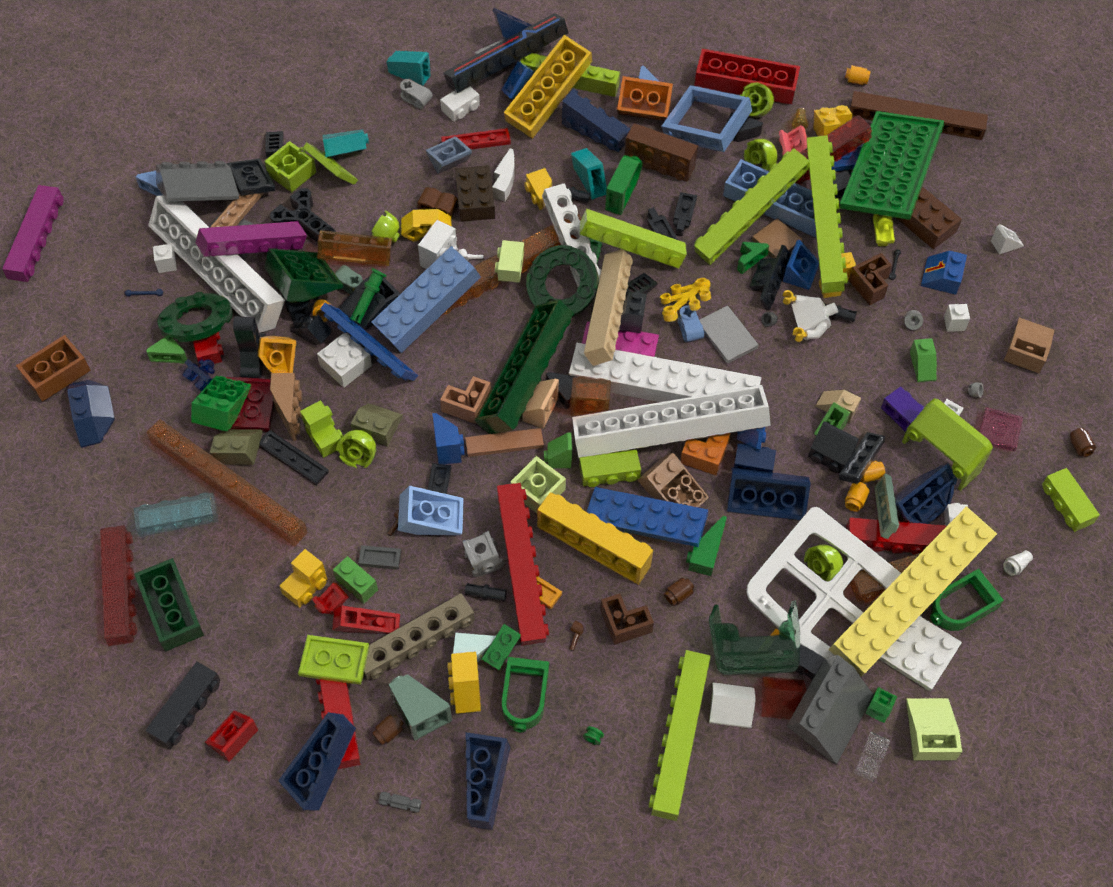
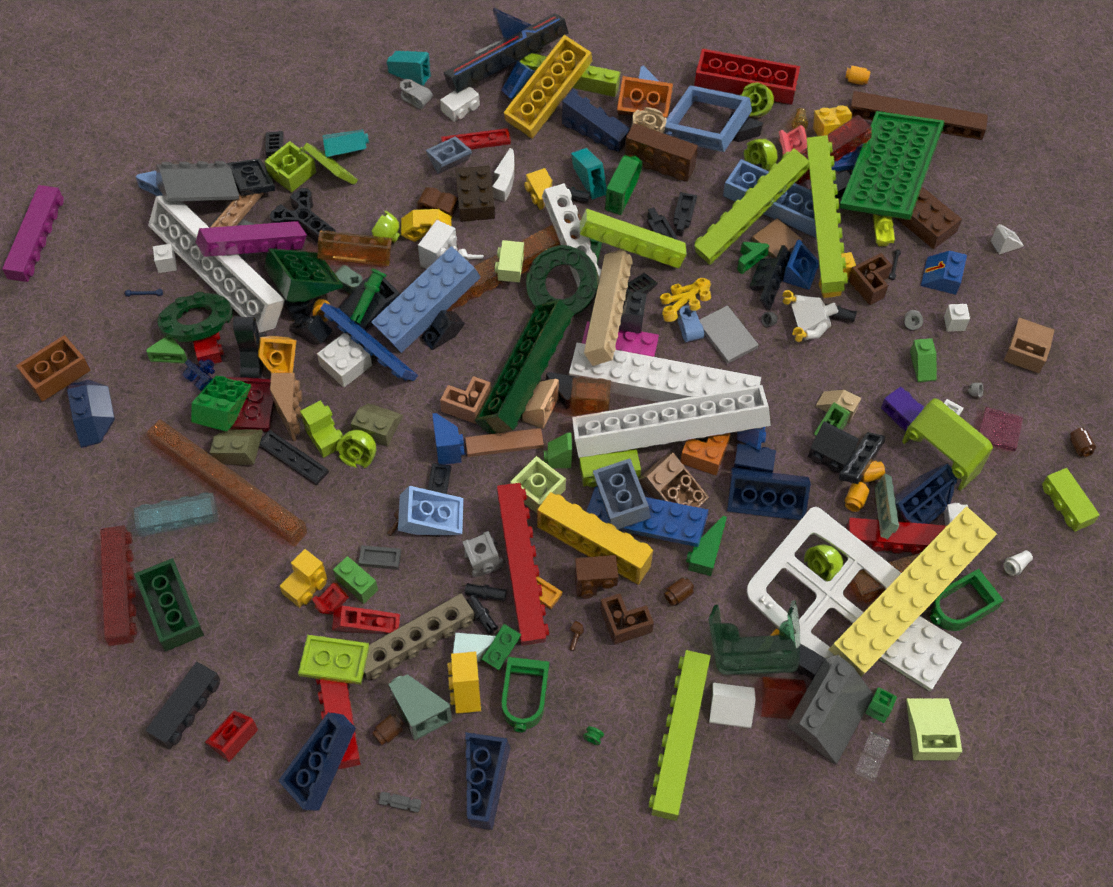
(443, 329): none -> black slope
(482, 615): none -> black pin
(594, 573): none -> reddish brown brick
(622, 494): none -> sand blue brick
(650, 118): none -> tan cylinder

